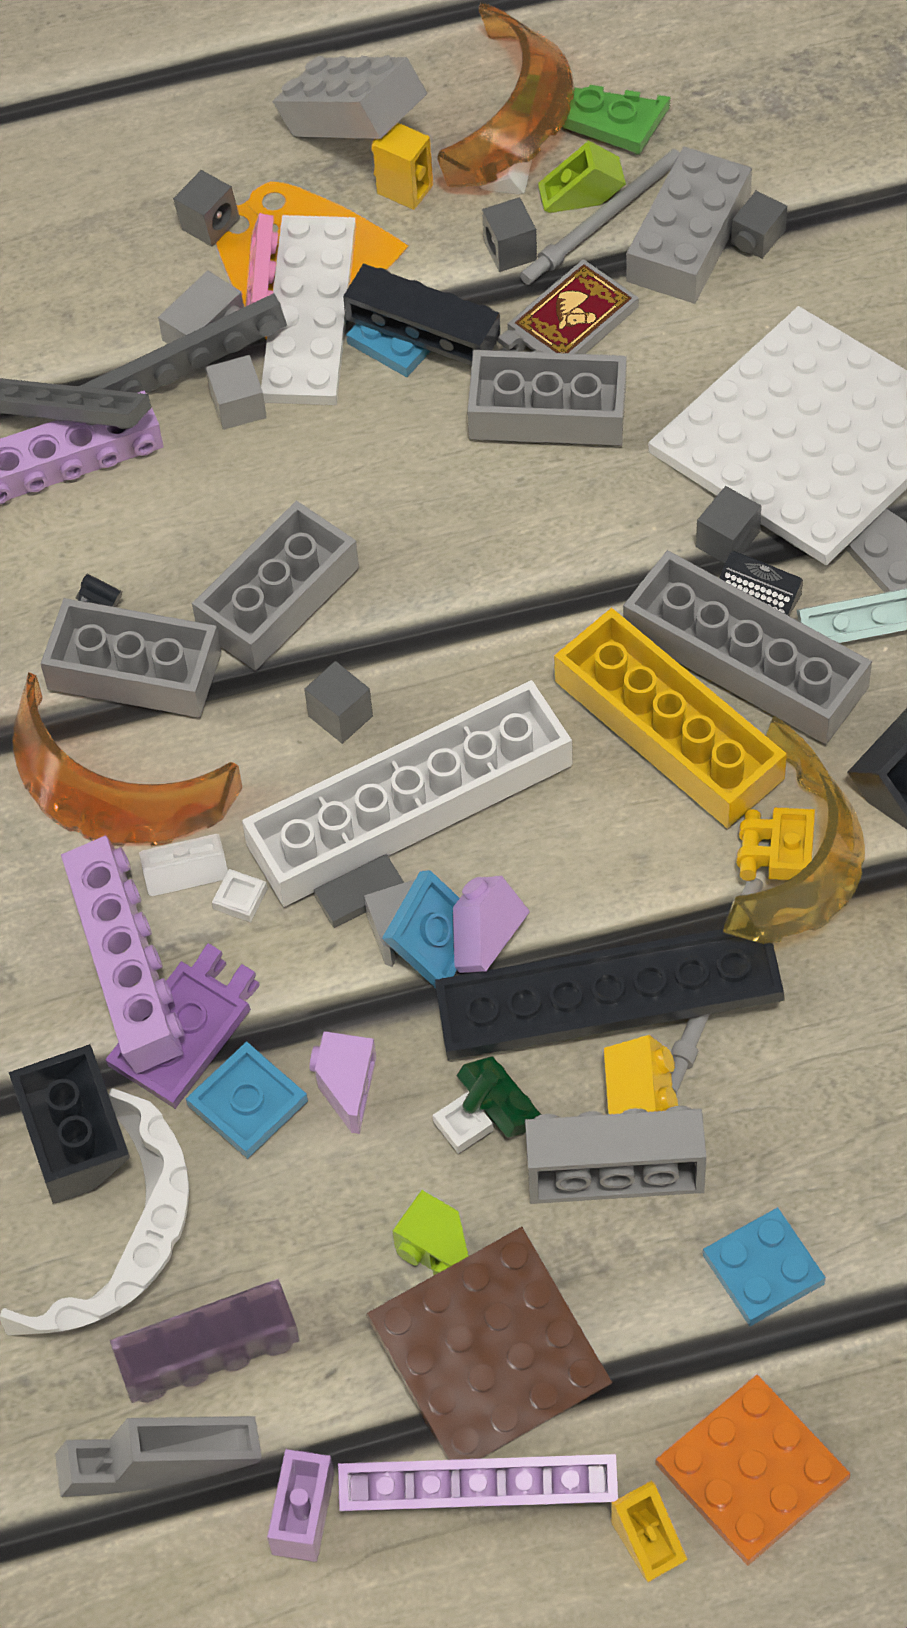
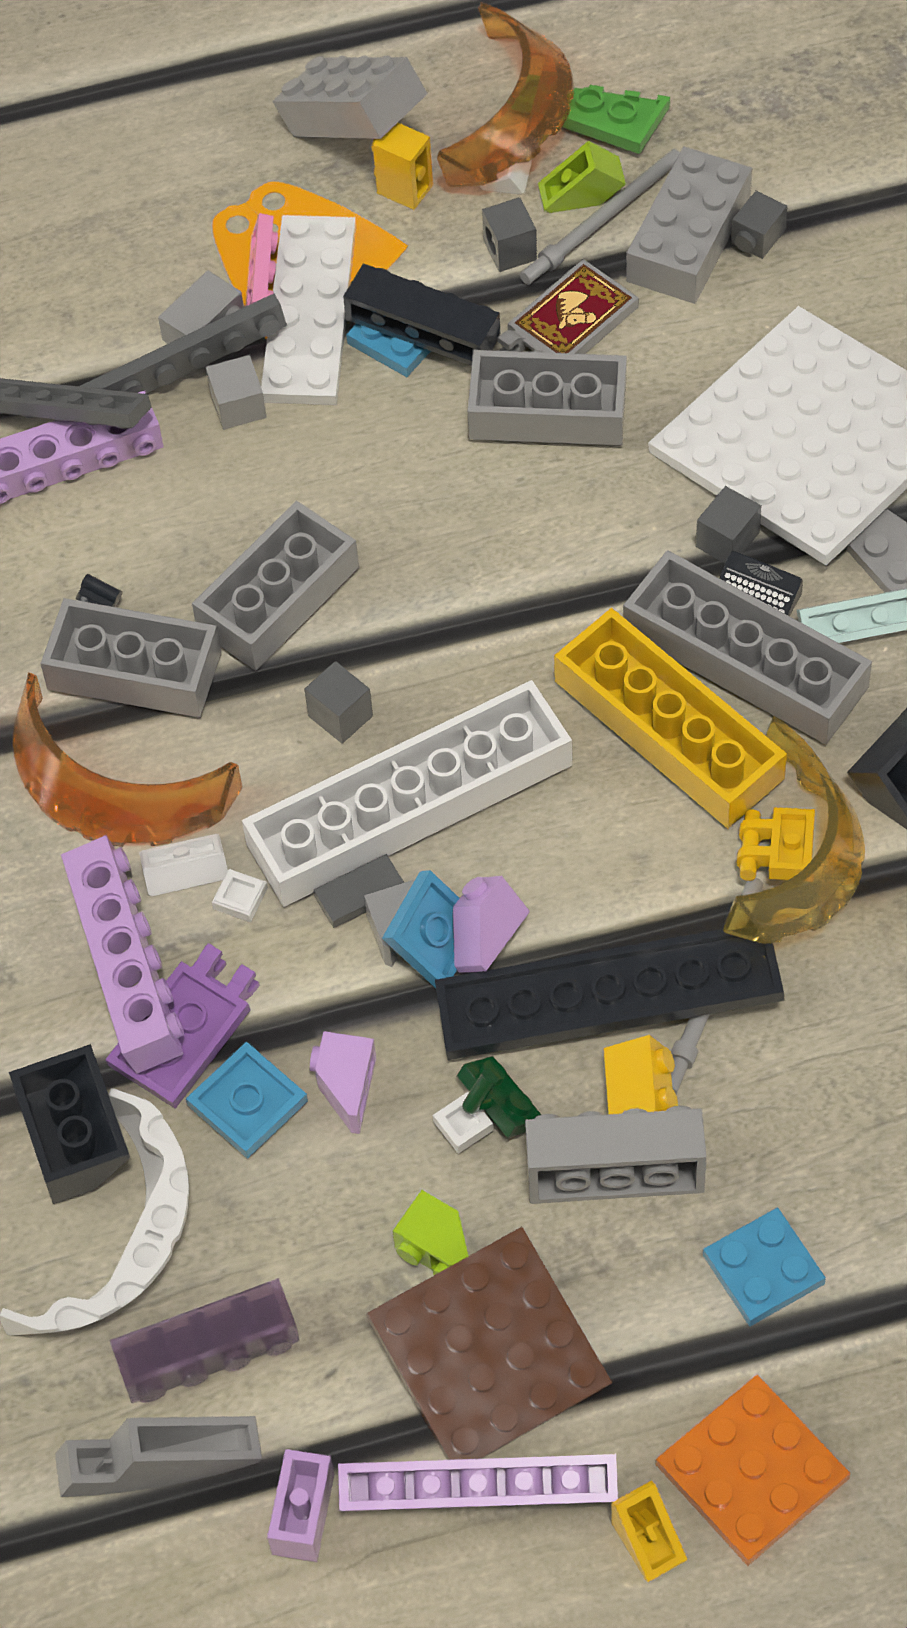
(206, 208): dark grey piece -> none

